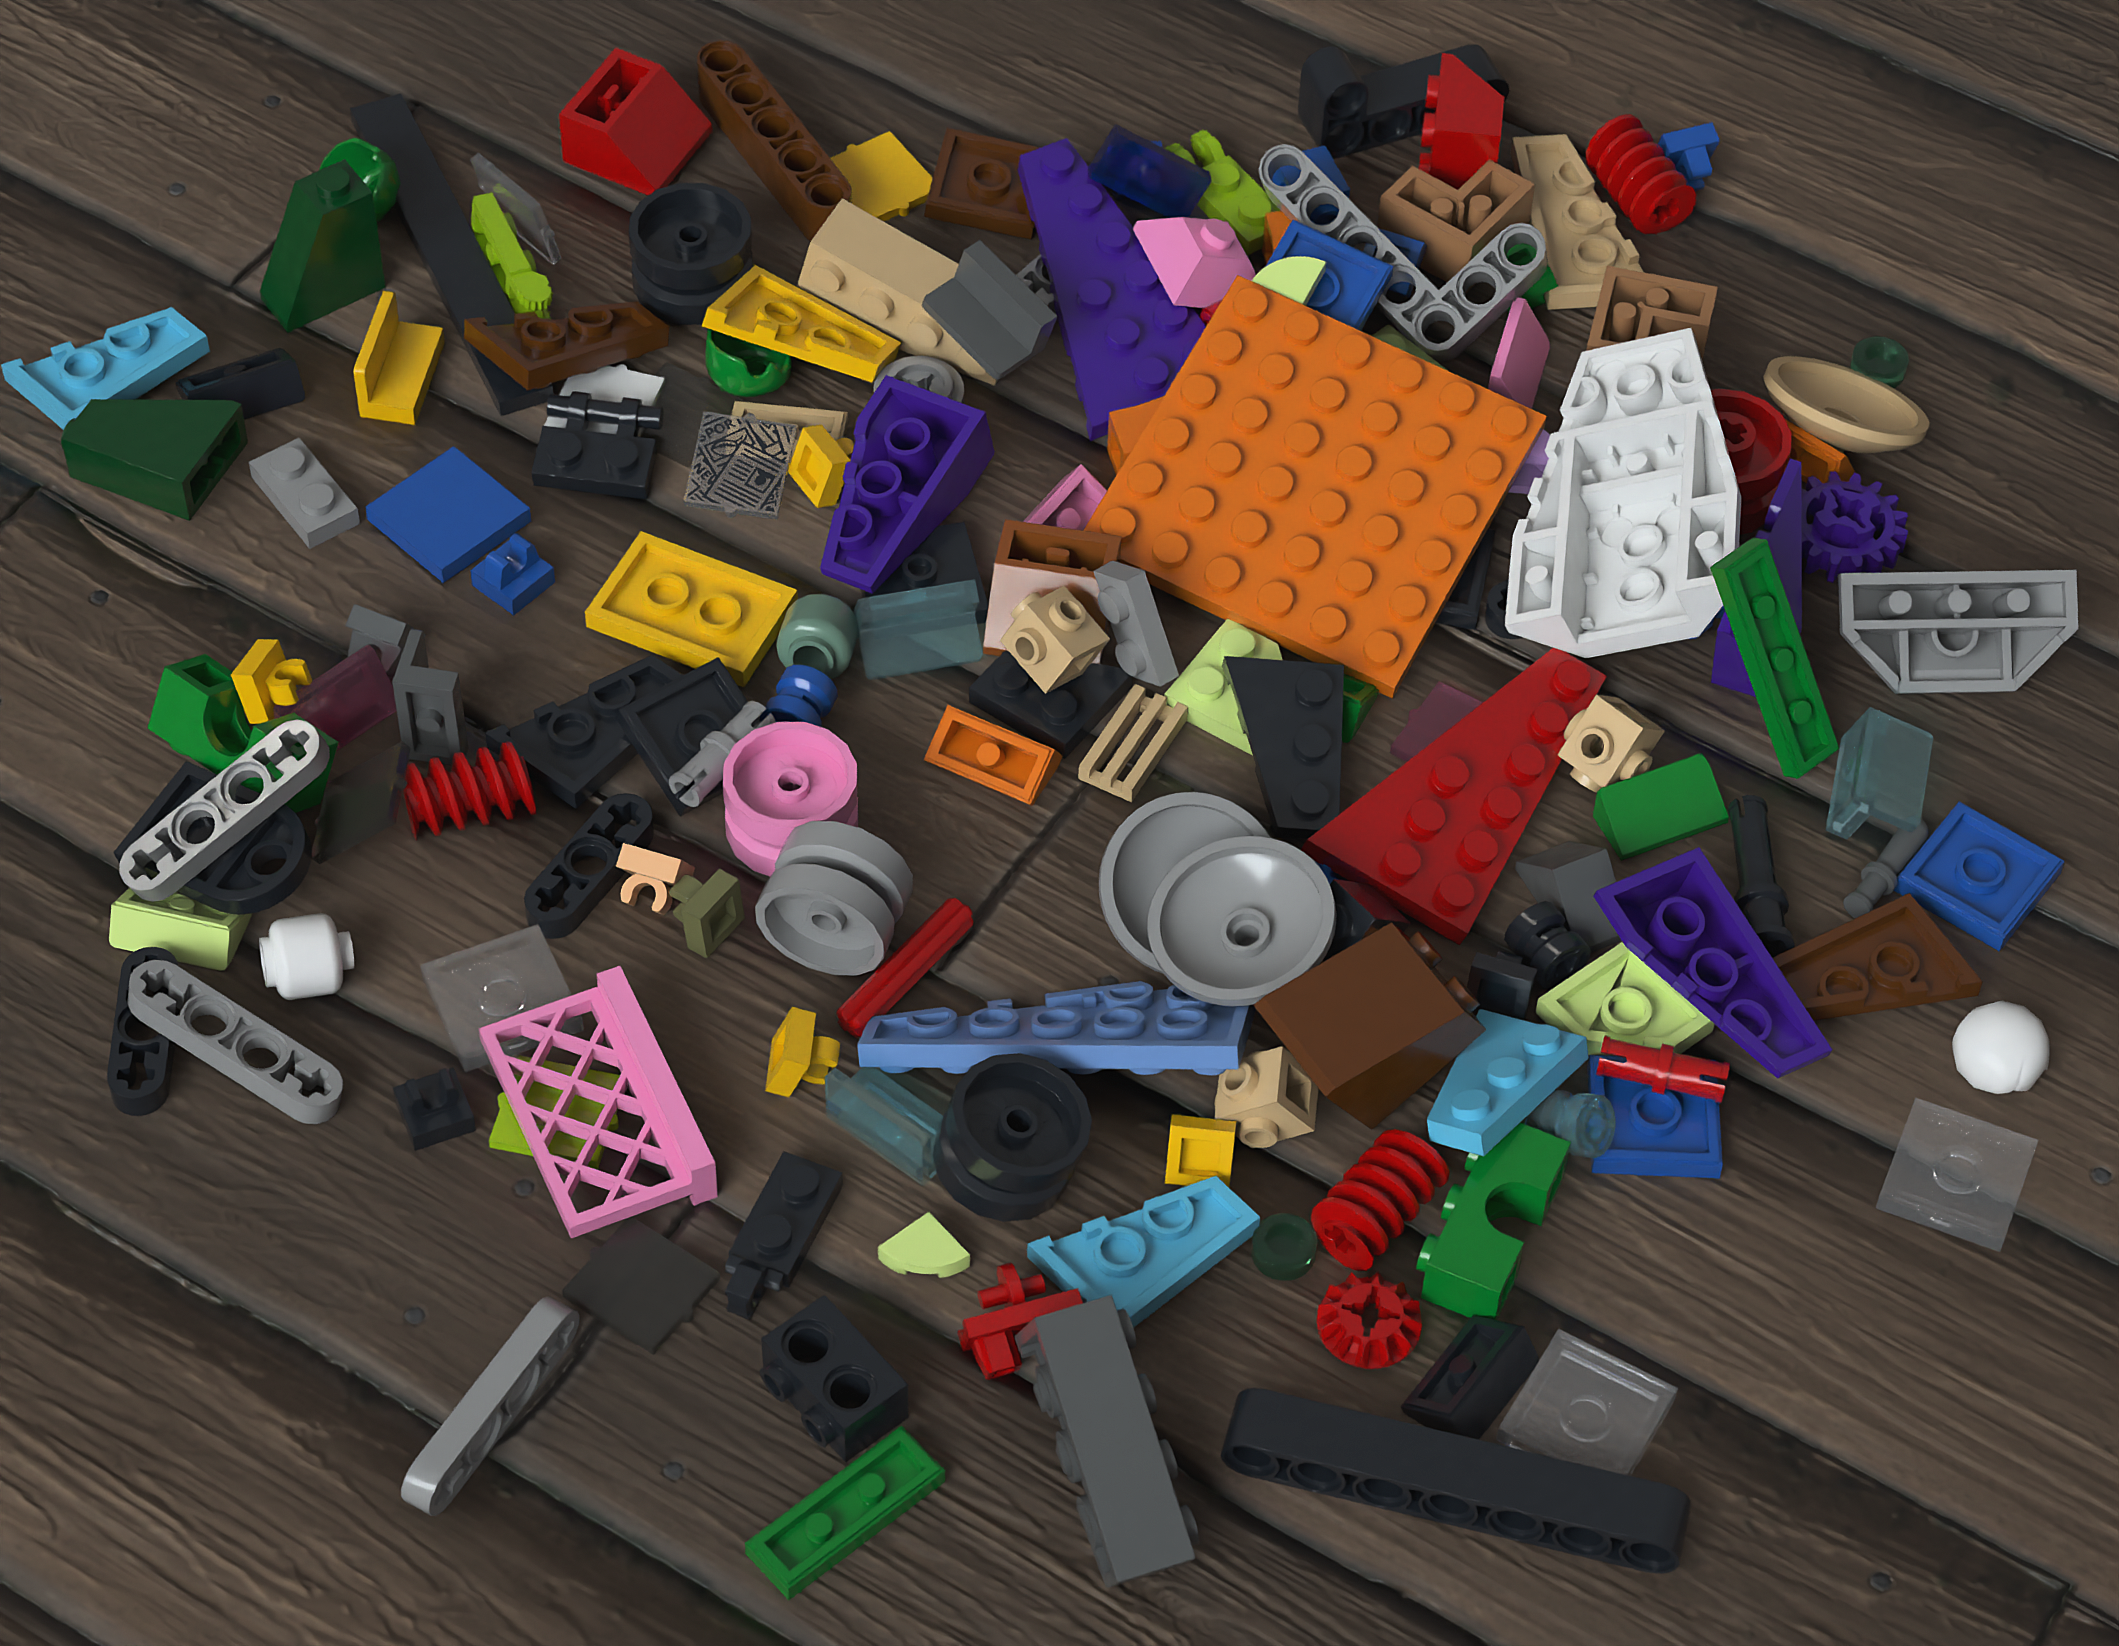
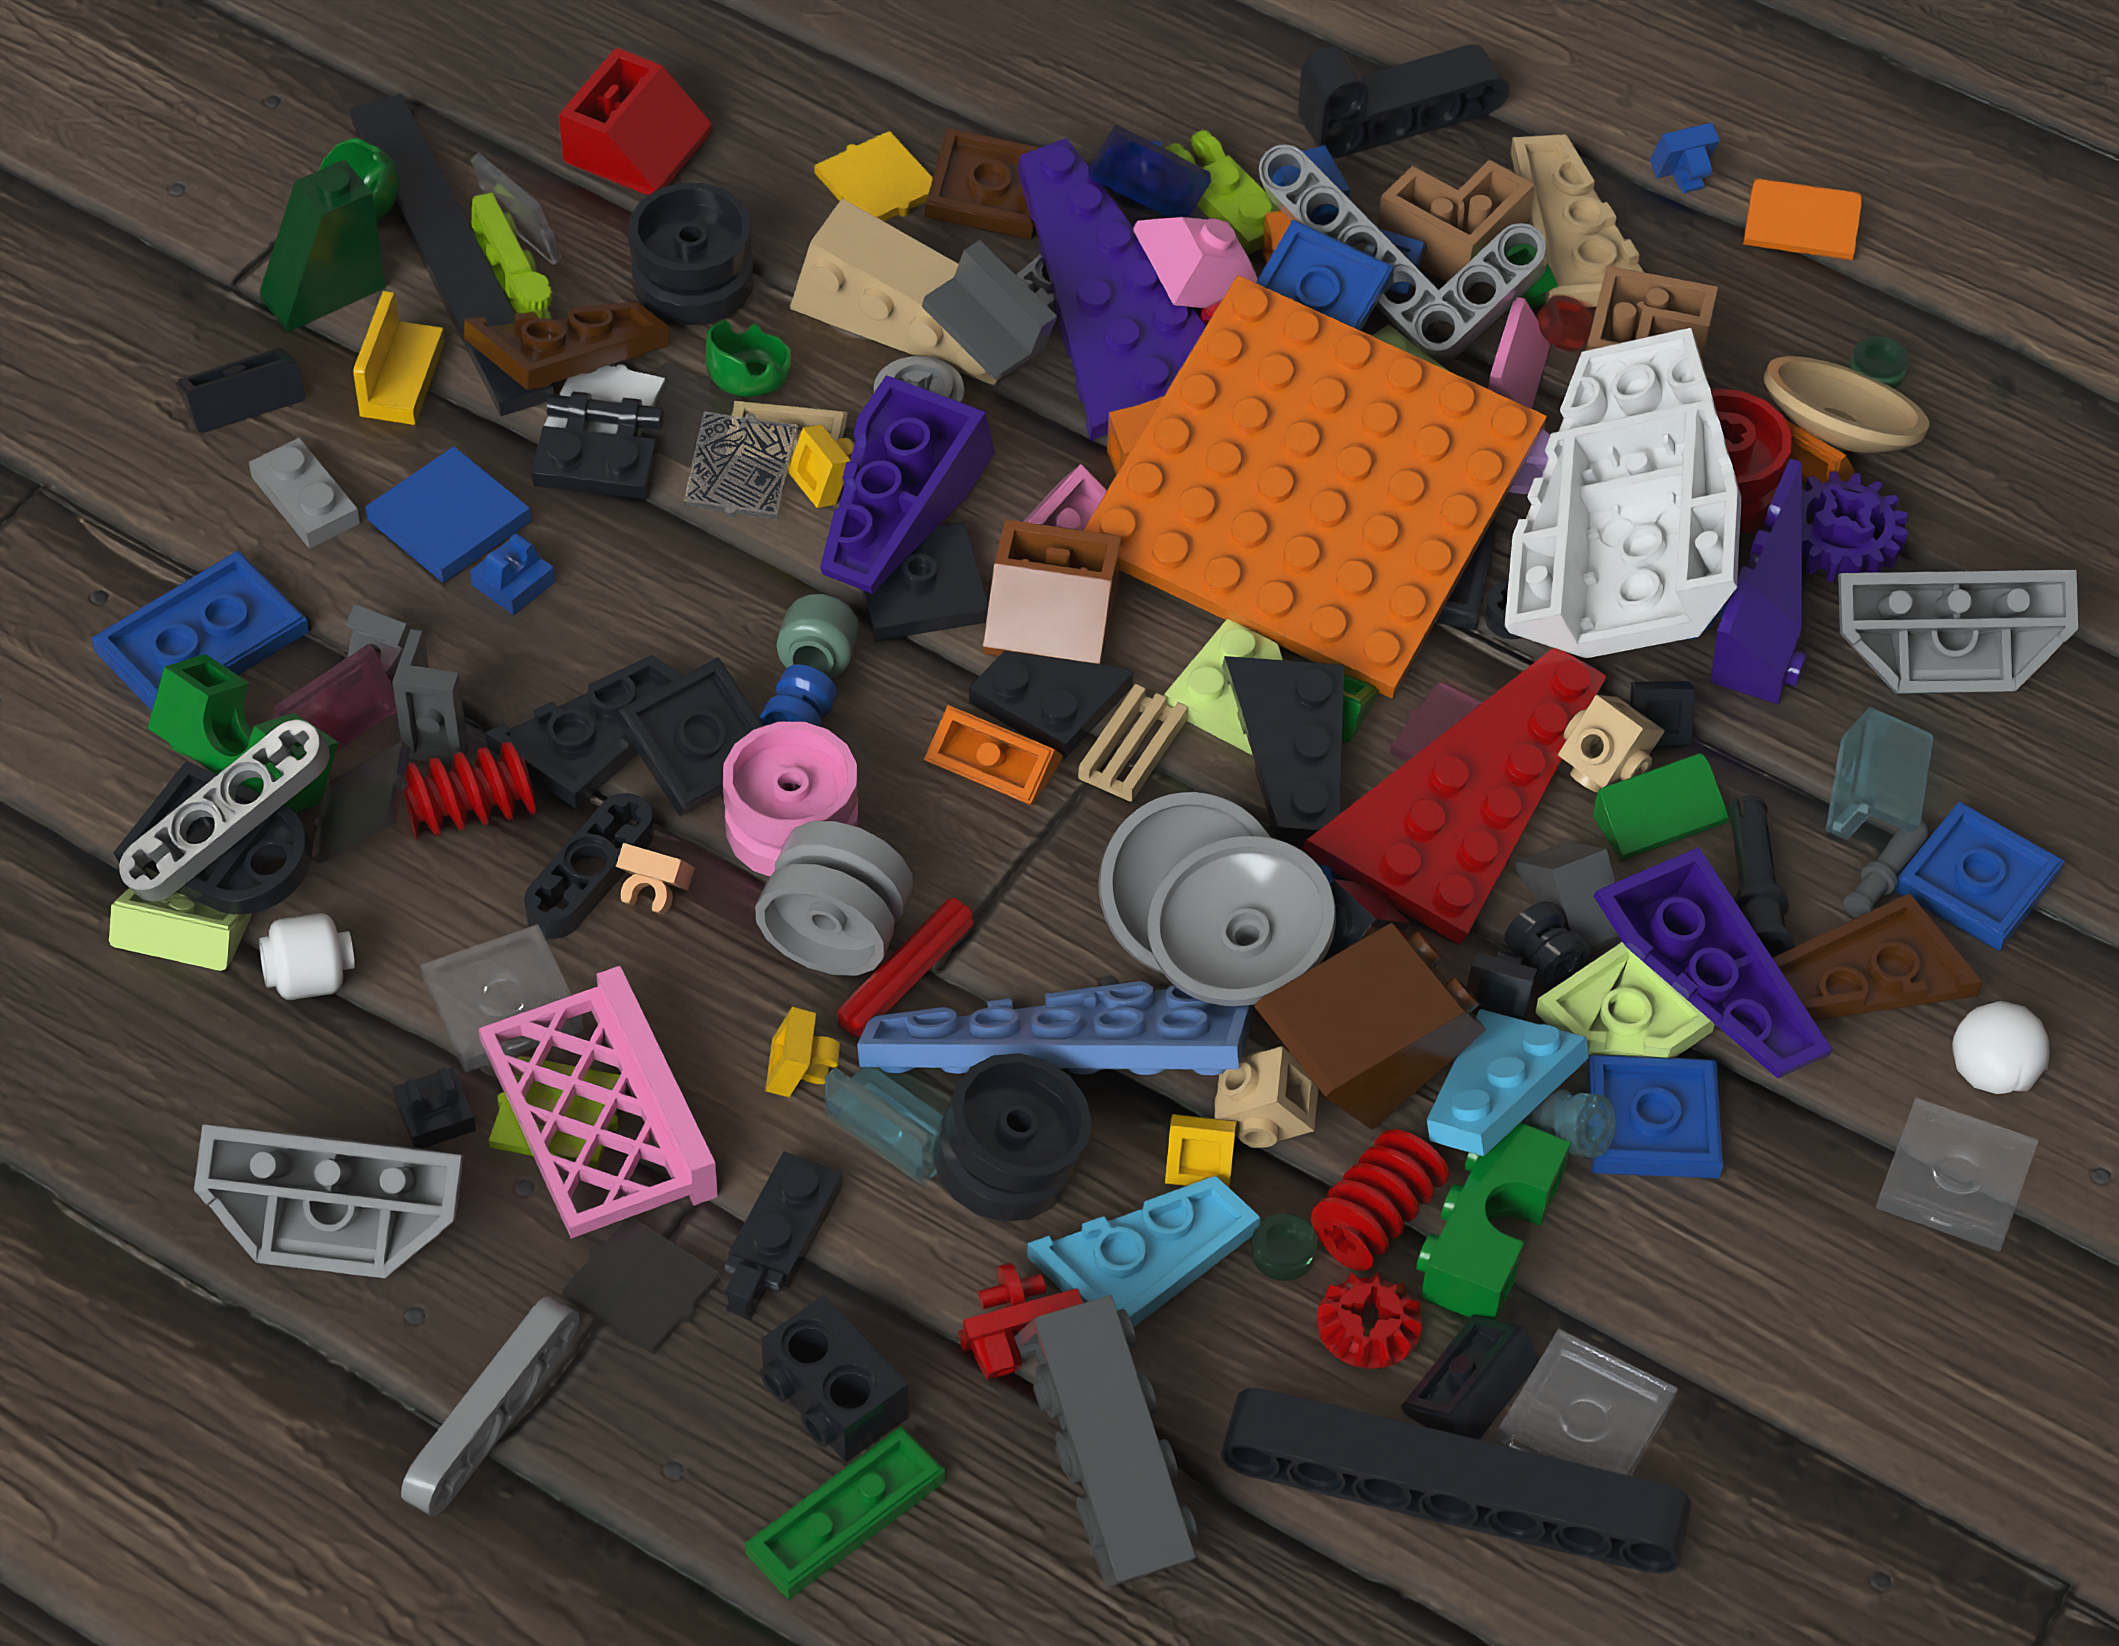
(120, 366): medium azure wing -> none
(155, 449): dark green slope -> none
(155, 1053): black beam -> none
(219, 613): none -> blue tile
(242, 1033): light grey beam -> none
(268, 680): yellow tile -> none
(326, 1198): none -> light grey wedge
(690, 607): yellow plate -> none
(708, 763): light grey pin -> none
(708, 910): olive tile -> none
(769, 136): reddish brown beam -> none
(793, 322): yellow wing -> none
(919, 629): clear light blue panel -> none
(924, 1249): yellowish green tile -> none
(1053, 638): tan brick -> none
(1140, 636): light grey plate -> none
(1292, 277): yellowish green tile -> none
(1464, 125): red slope -> none
(1565, 323): none -> clear red tile
(1639, 175): red piece -> none
(1663, 1069): red pin -> none
(1668, 706): none -> black tile
(1775, 657): green tile -> none
(1803, 219): none -> orange slope

